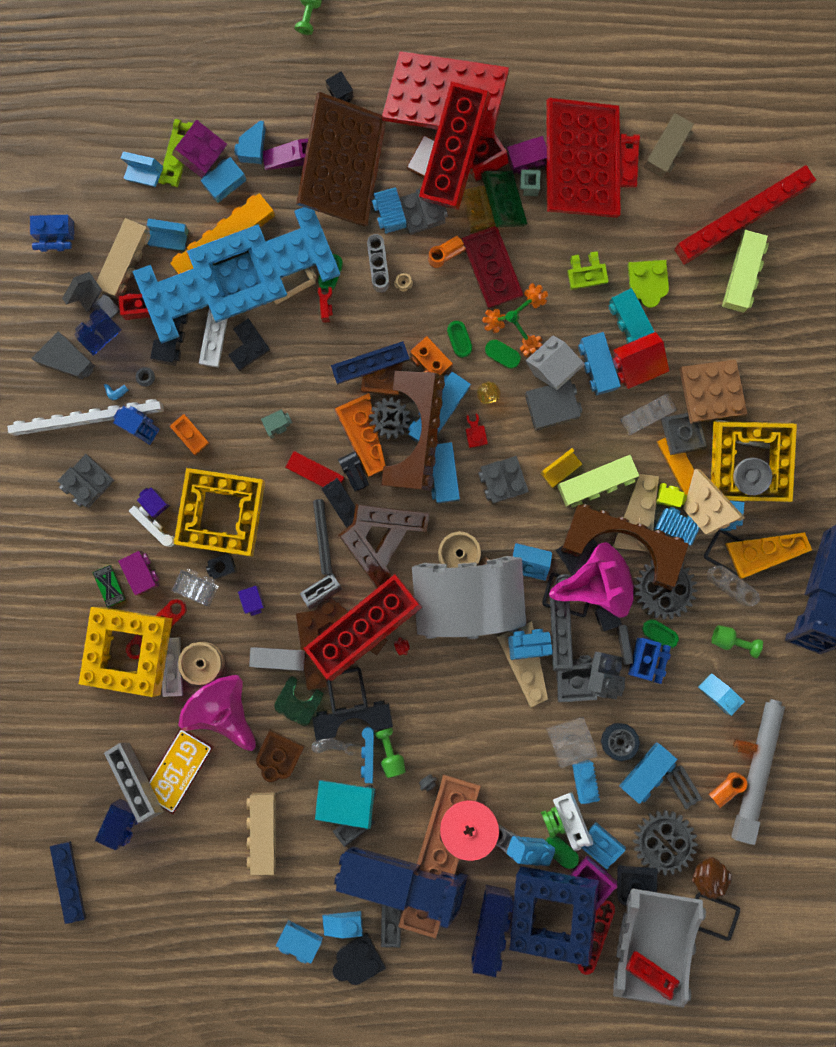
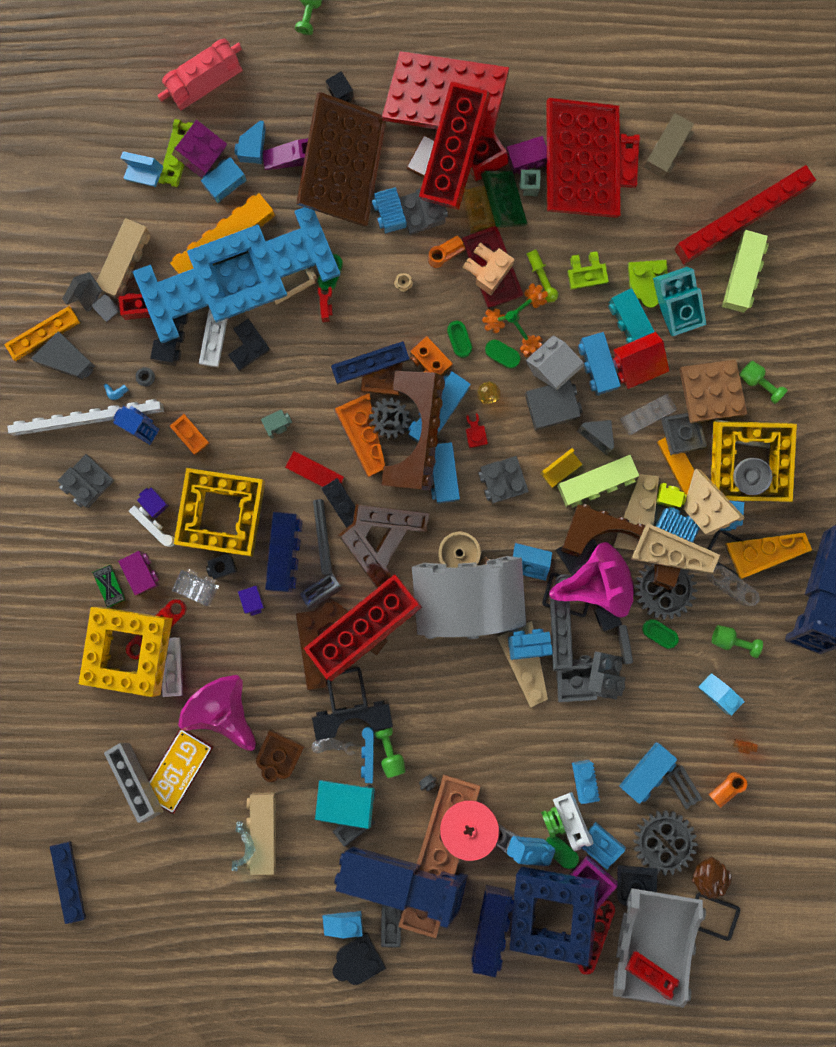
(42, 333): none -> light orange tile
(50, 228): blue brick -> none
(96, 331): clear blue brick -> none
(117, 826): clear blue brick -> none
(167, 234): dark azure panel -> none
(201, 74): none -> coral brick
(212, 659): tan wheel -> none
(249, 846): none -> clear light blue helmet
(277, 658): light grey beam -> none
(282, 552): none -> clear blue brick
(294, 709): clear green piece -> none
(299, 942): dark azure brick -> none
(352, 468): black piece -> none
(378, 254): light grey beam -> none
(401, 646): red plate -> none
(496, 269): none -> light nougat brick
(537, 266): none -> lime pin
(572, 742): clear slope -> none
(599, 434): none -> dark grey slope
(625, 750): wheel -> none
(645, 660): blue brick -> none
(667, 549): none -> tan wing
(680, 300): none -> teal slope
(747, 823): light grey brick -> none
(754, 374): none -> bright green piece

